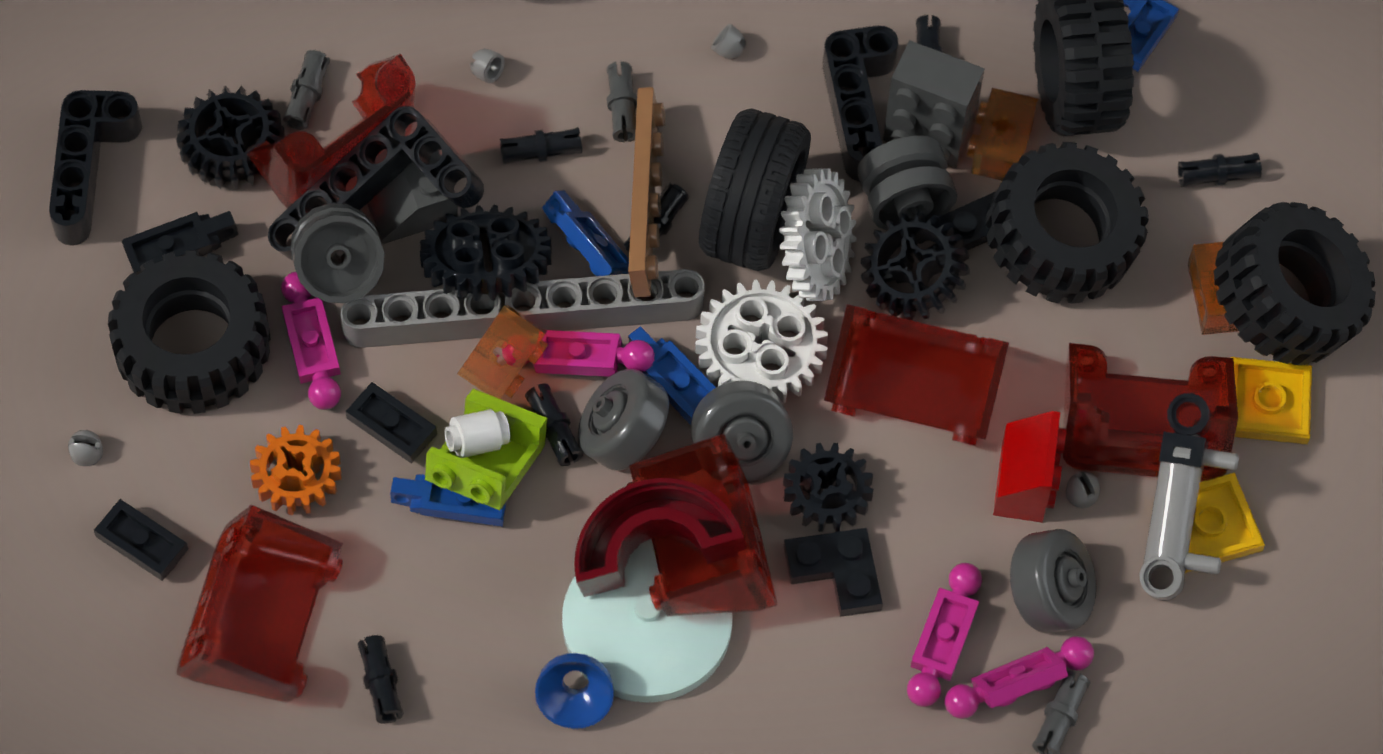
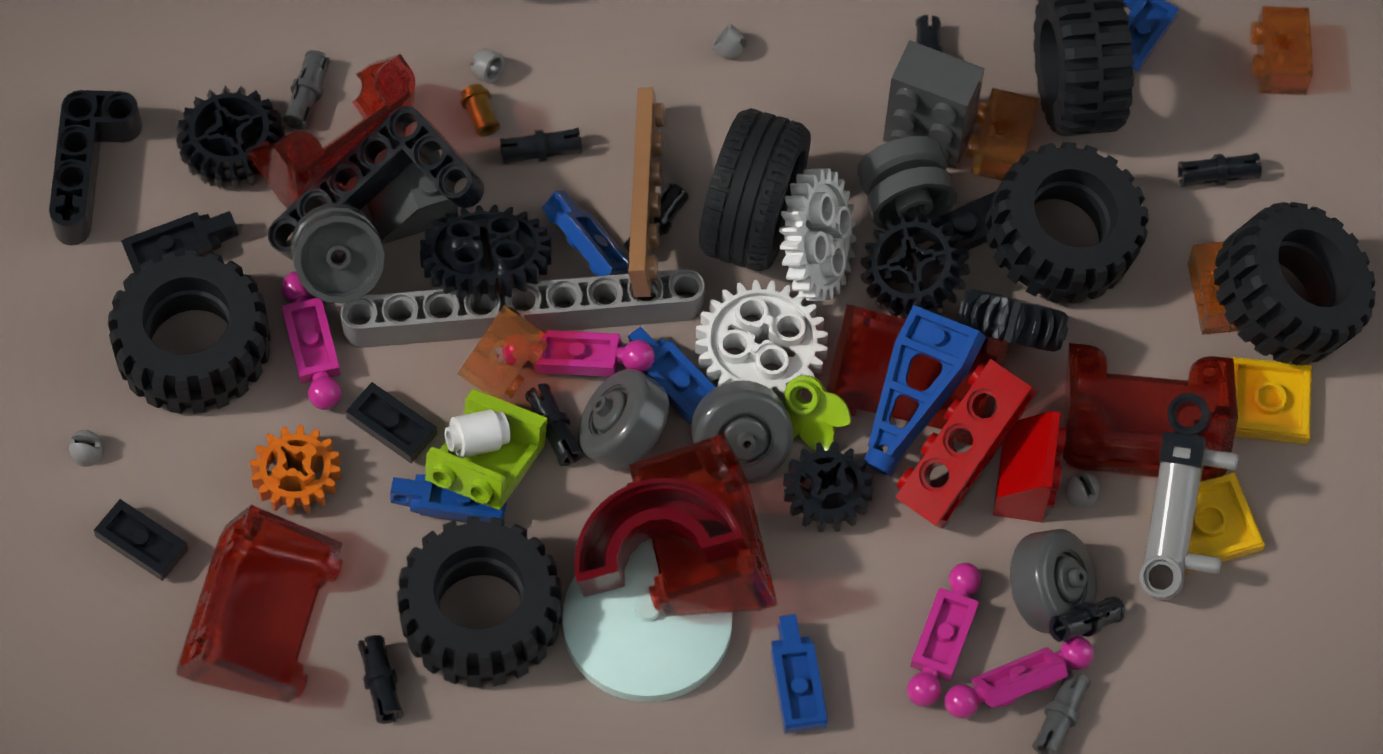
(474, 551): none -> black tyre
(476, 100): none -> pearl gold pin
(571, 706): blue piece -> none
(622, 101): dark grey pin -> none
(797, 679): none -> blue hinge
(818, 417): none -> lime plate
(840, 557): black plate -> none
(853, 73): black beam -> none
(937, 339): none -> blue plate
(964, 468): none -> red brick
(1014, 320): none -> black gear
(1087, 619): none -> black pin
(1283, 50): none -> clear orange brick

